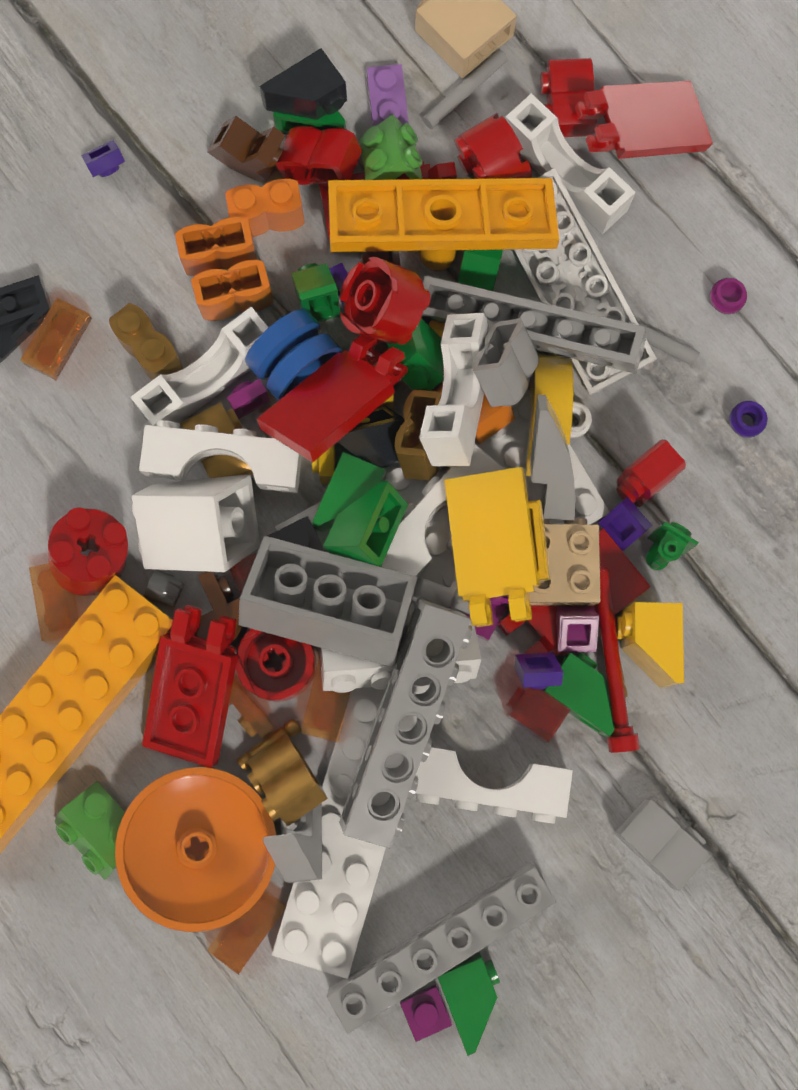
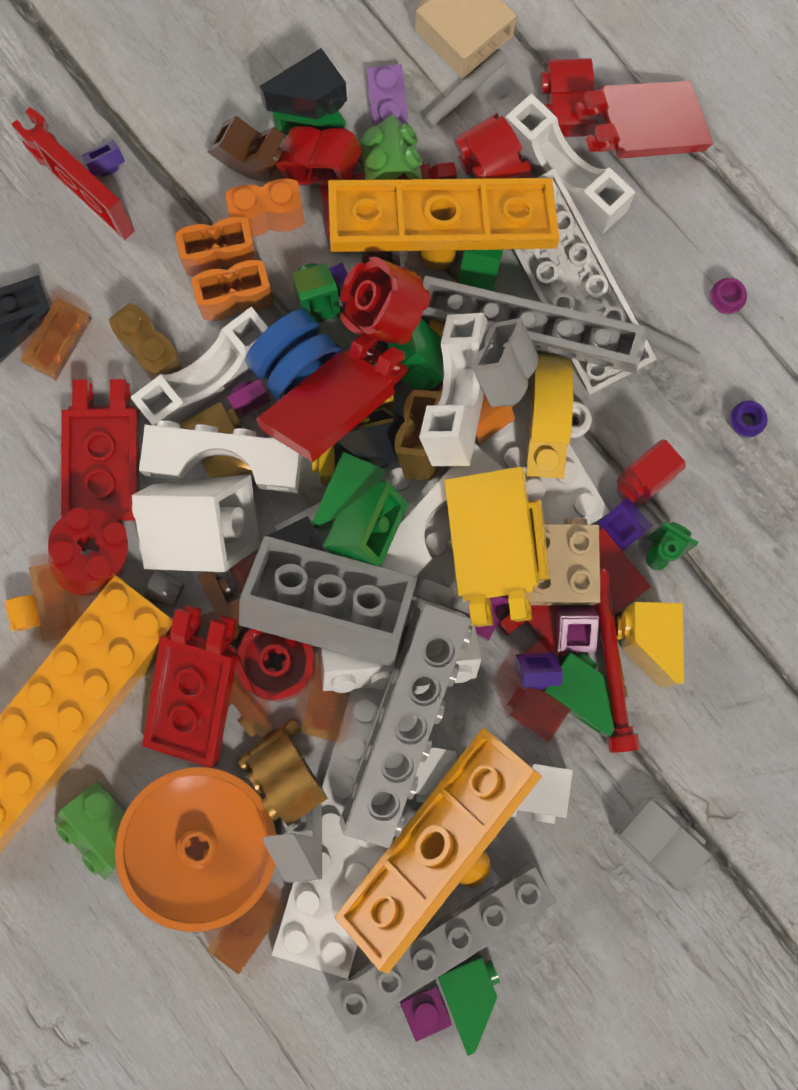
(22, 613): none -> light orange hose
(73, 174): none -> red tile
(100, 451): none -> red tile
(437, 850): none -> light orange plate
(552, 463): light grey slope -> none

